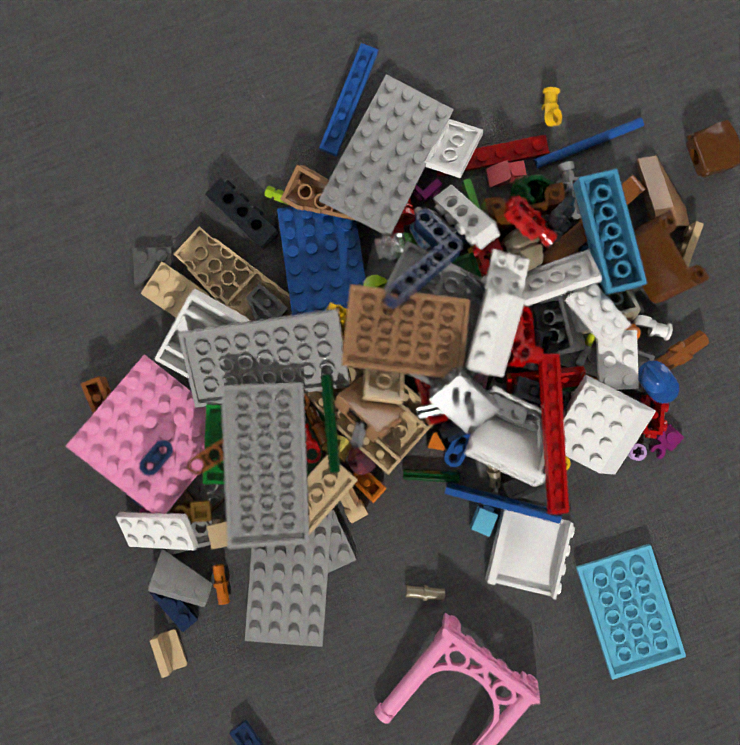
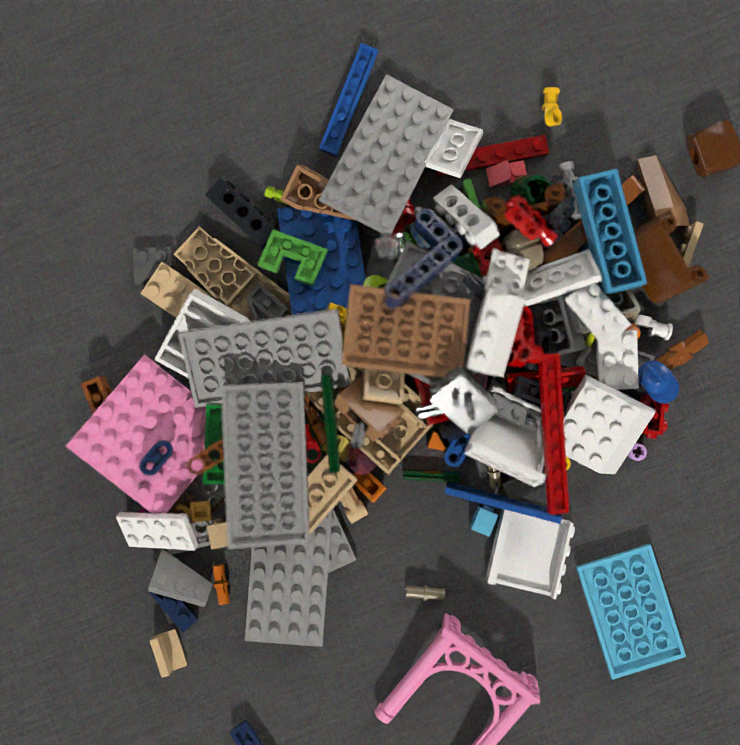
(283, 245): none -> bright green plate
(430, 192): magenta bracket -> none
(589, 142): blue piece -> none
(668, 441): magenta plate -> none

